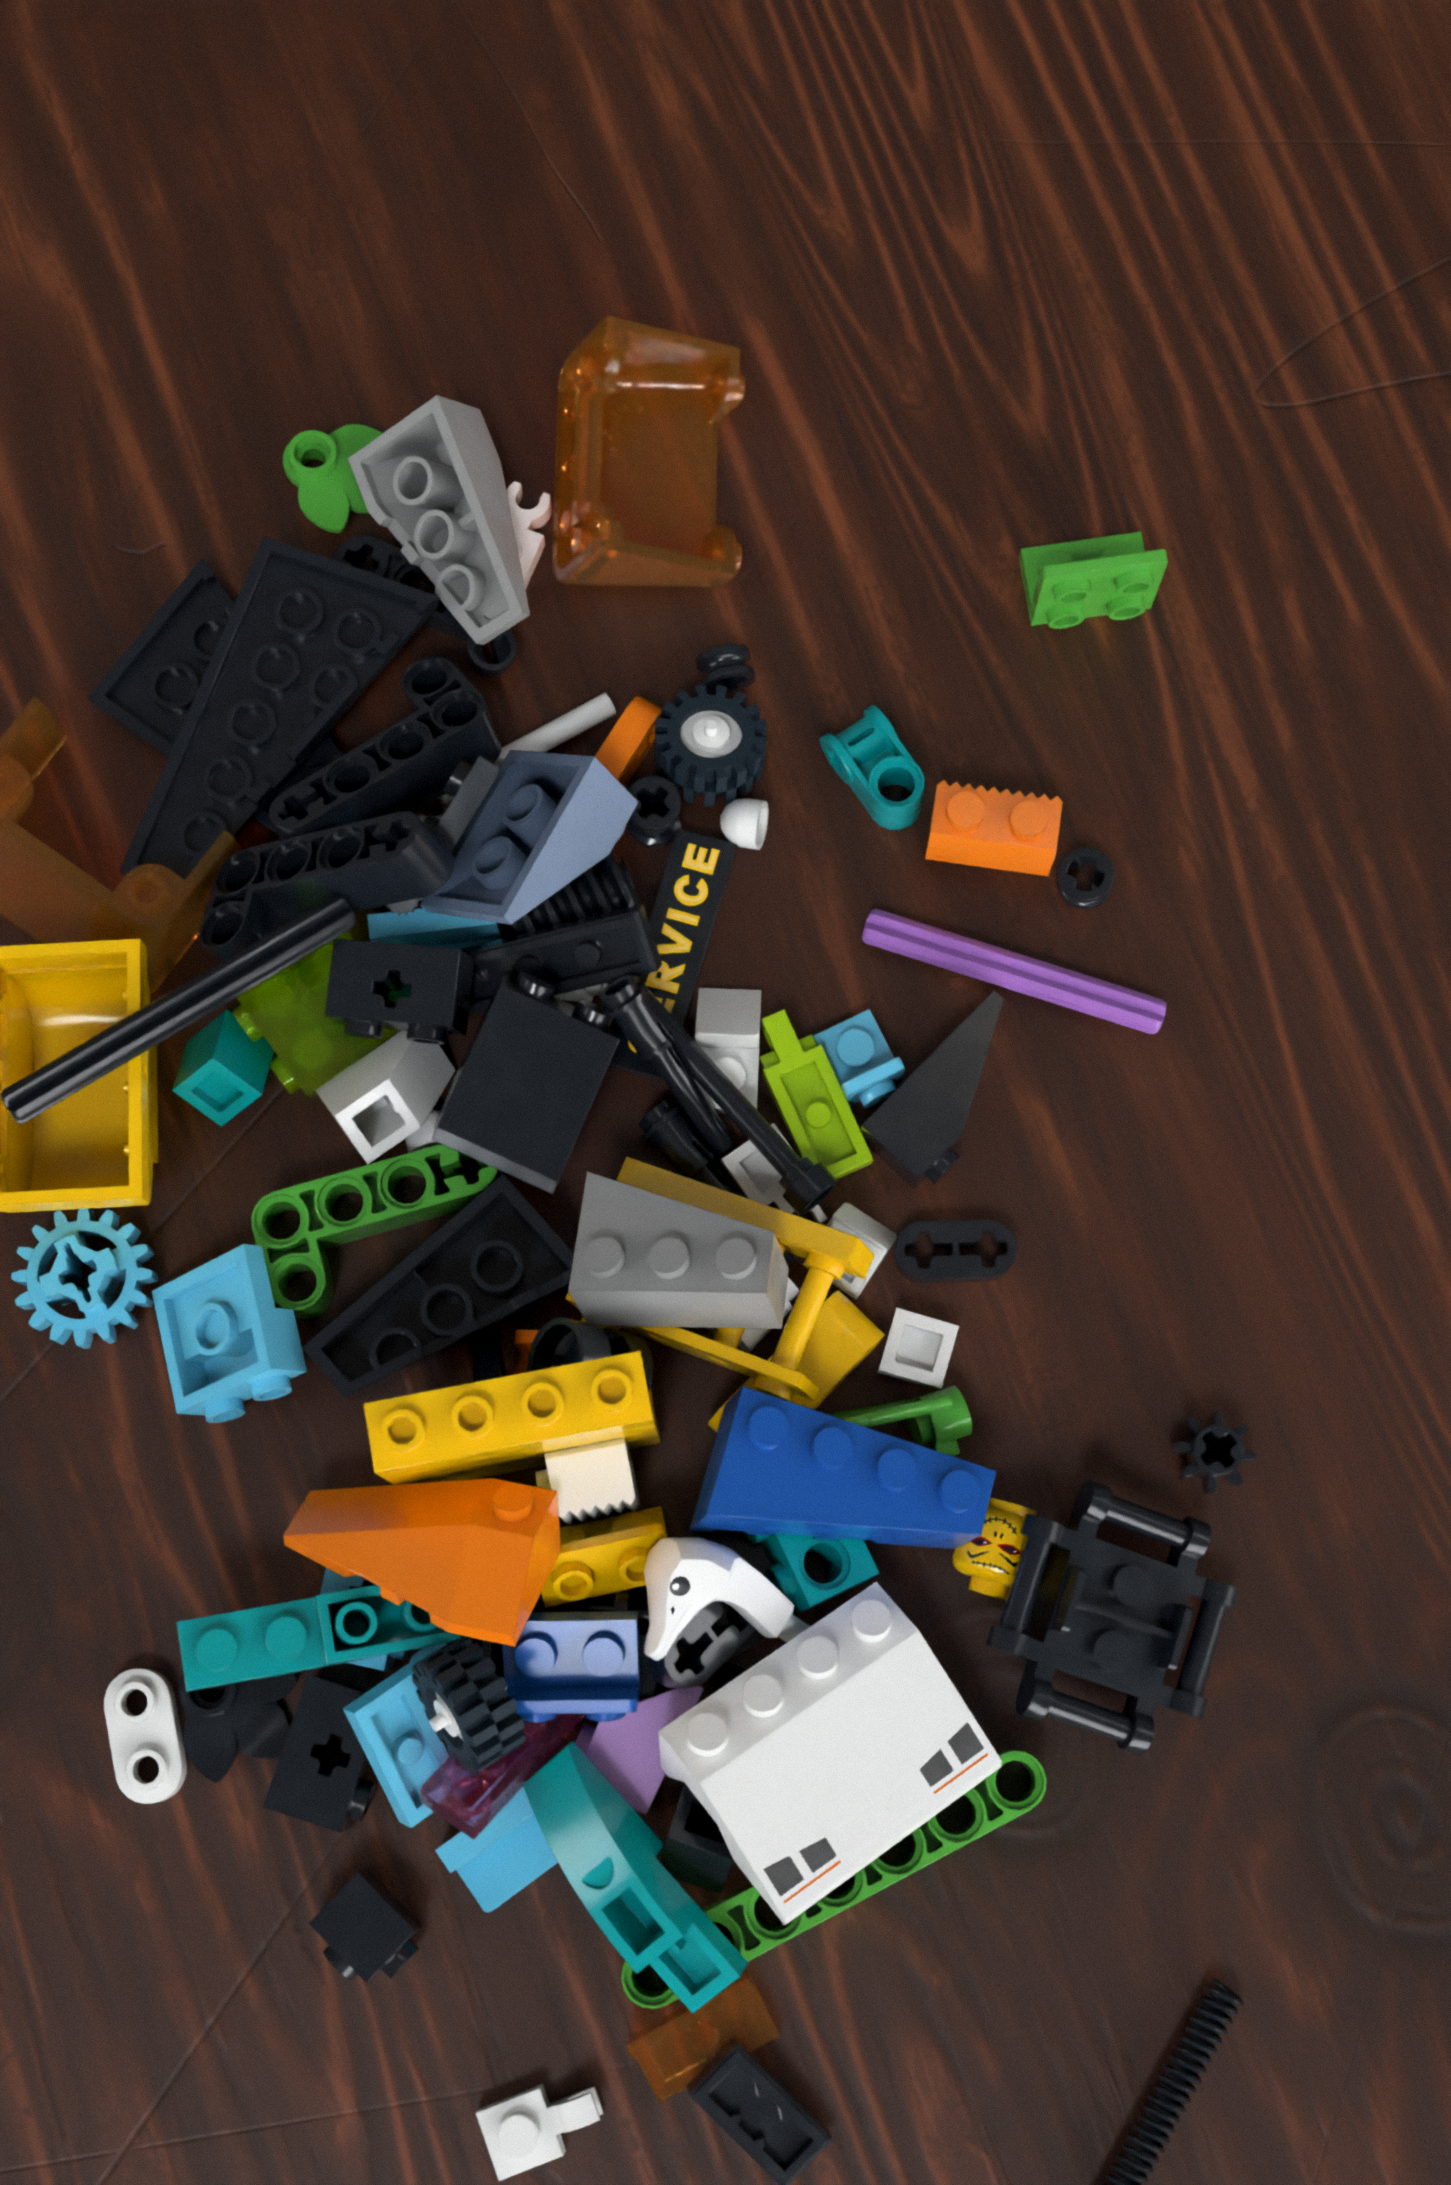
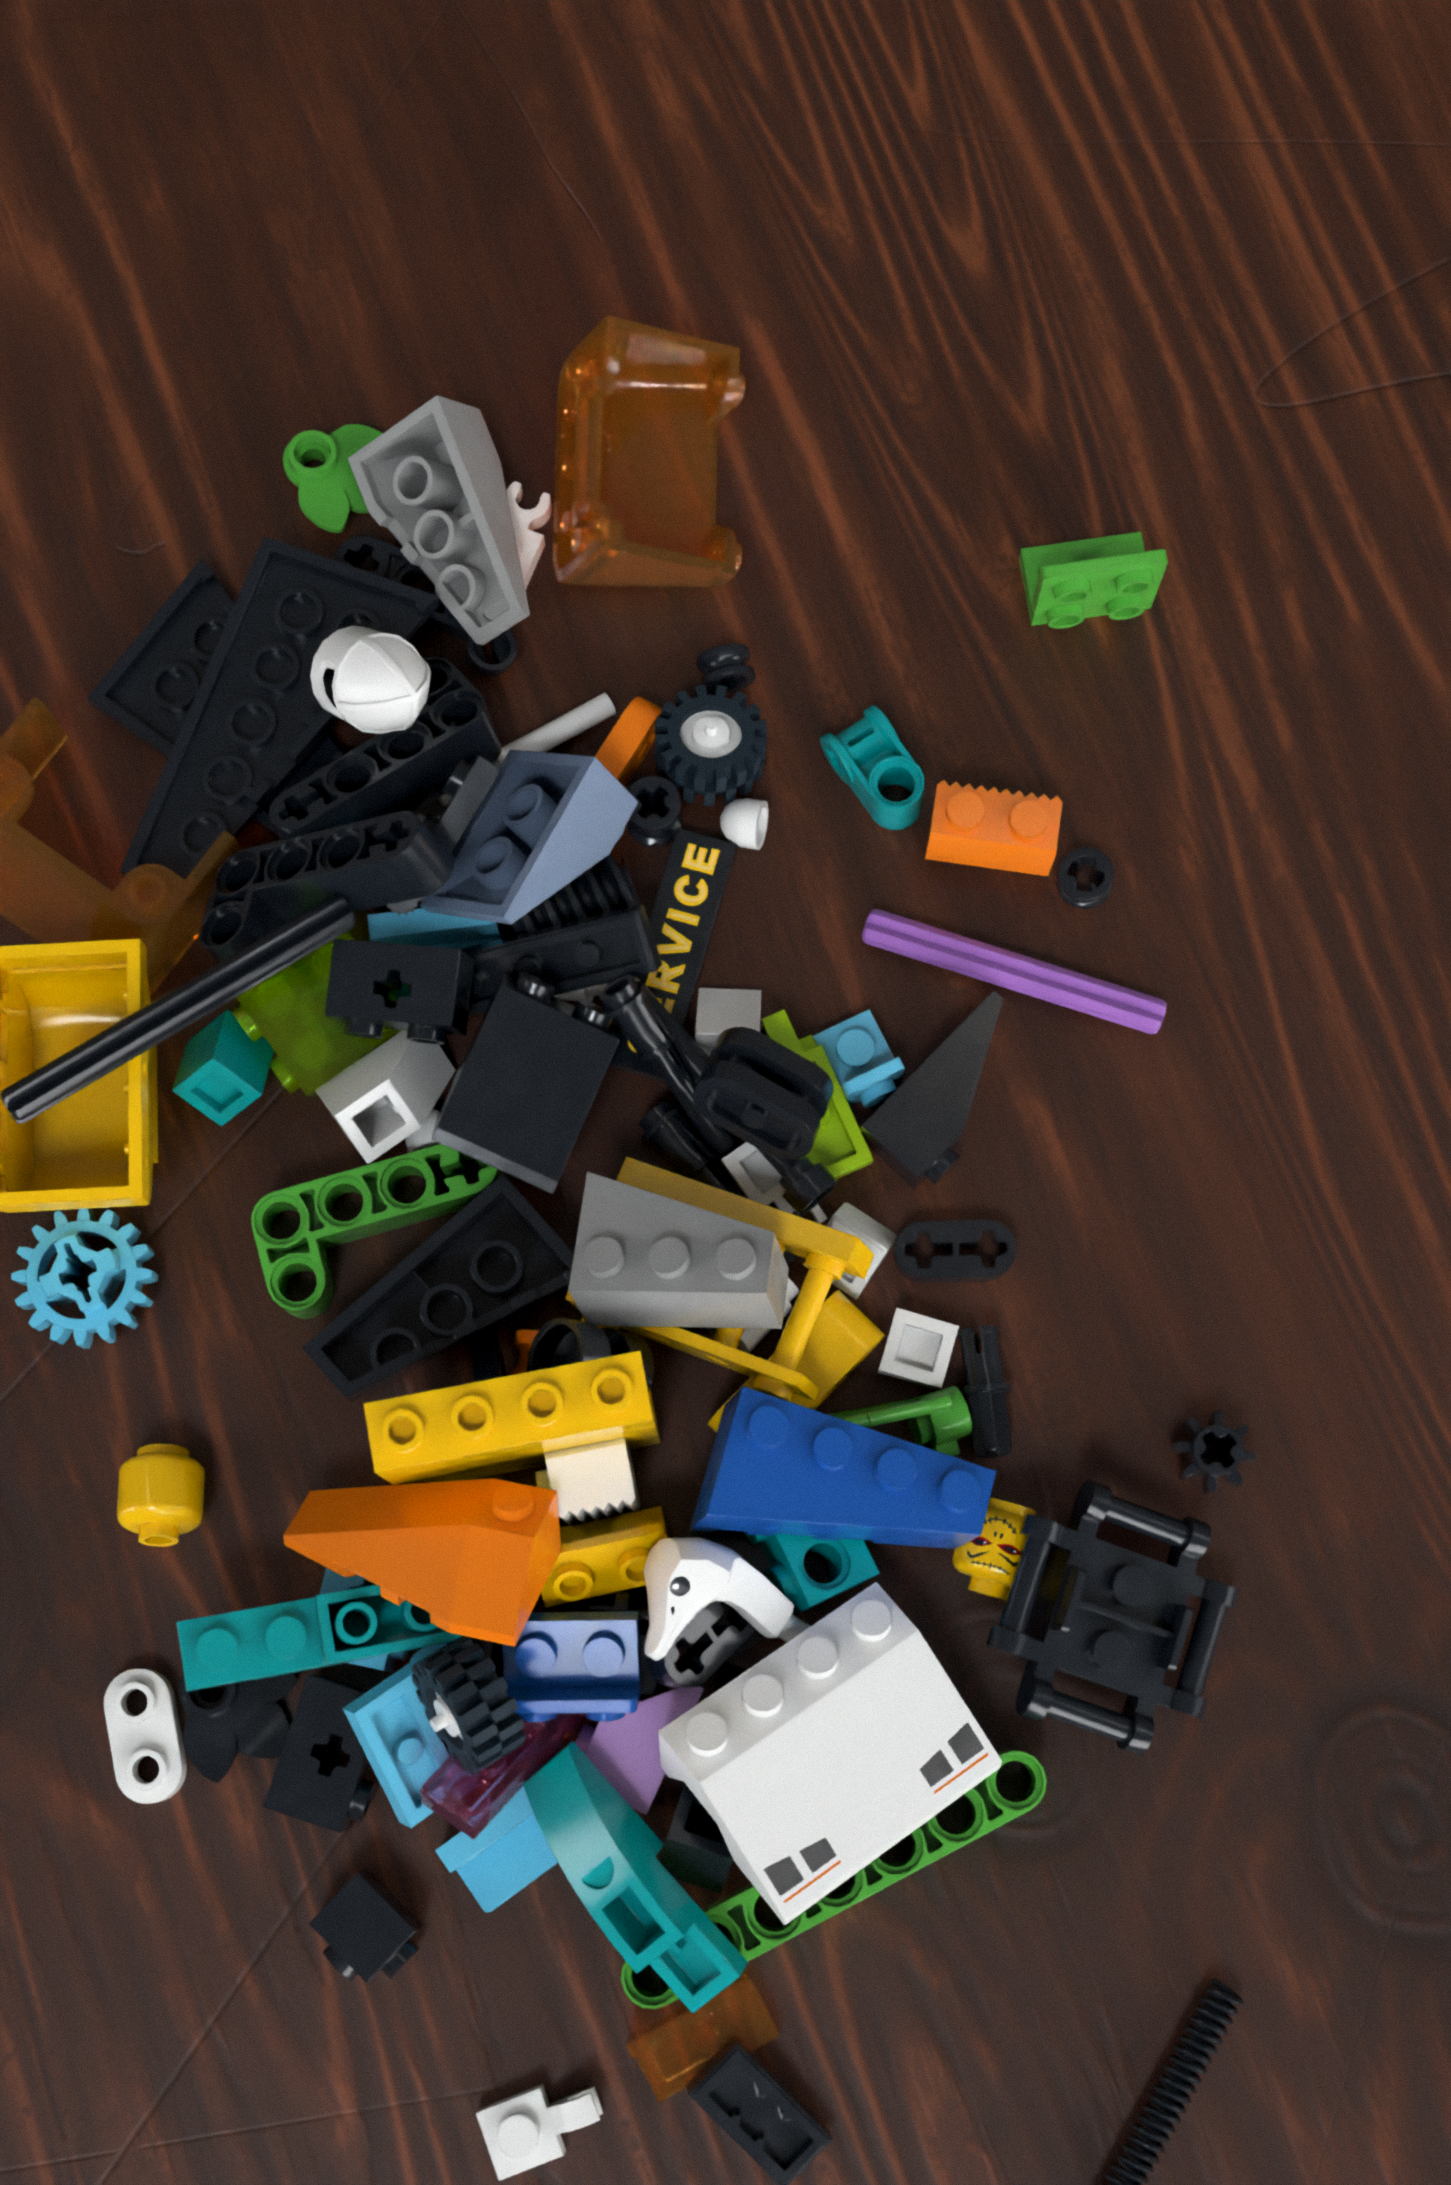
(160, 1494): none -> yellow head
(227, 1336): medium azure plate -> none
(376, 679): none -> white helmet
(763, 1093): none -> black brick
(986, 1392): none -> black axle

